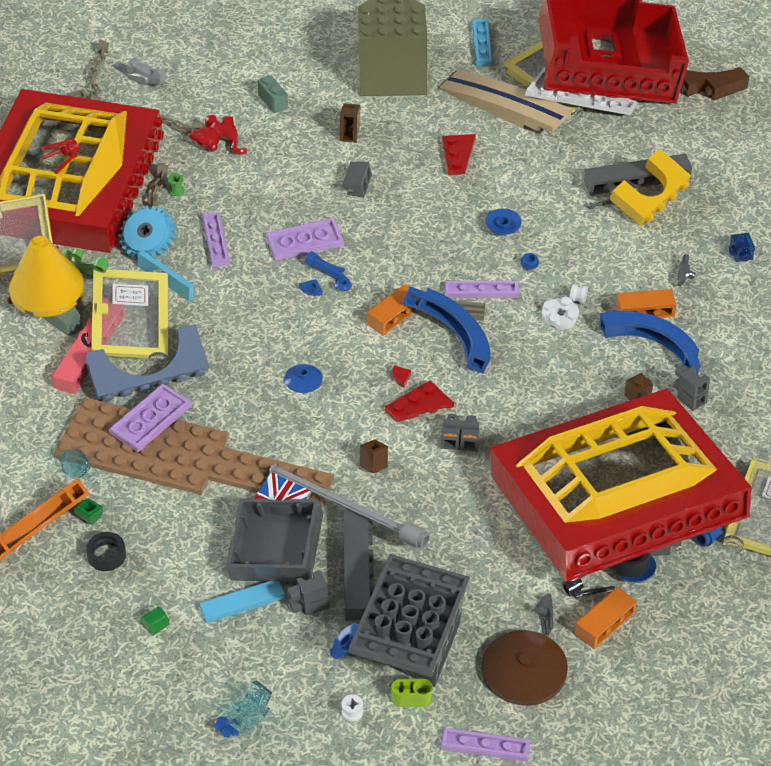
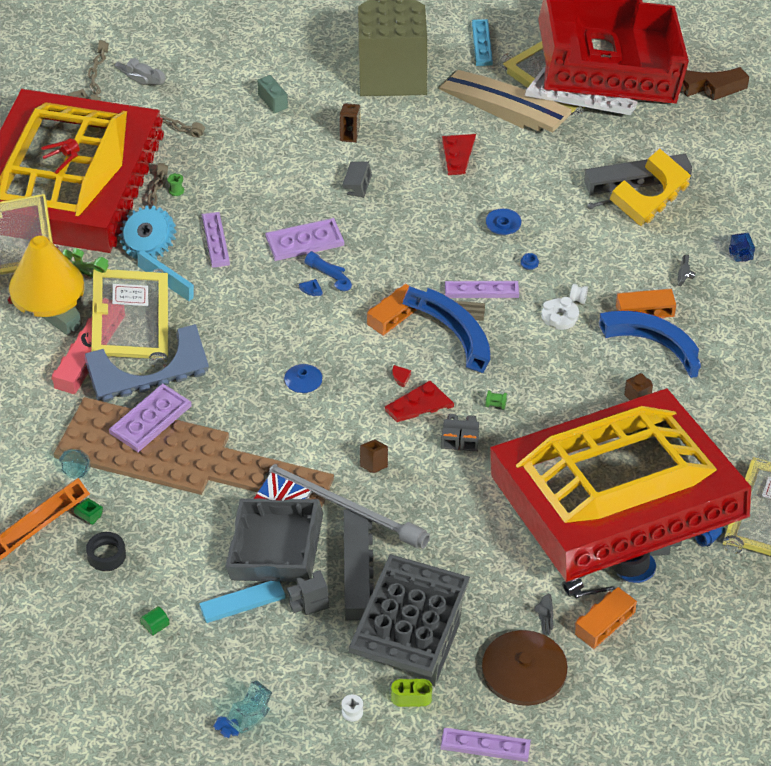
(208, 136): red animal -> none
(343, 641): blue dish -> none
(496, 399): none -> bright green bush
(691, 387): dark grey hips -> none

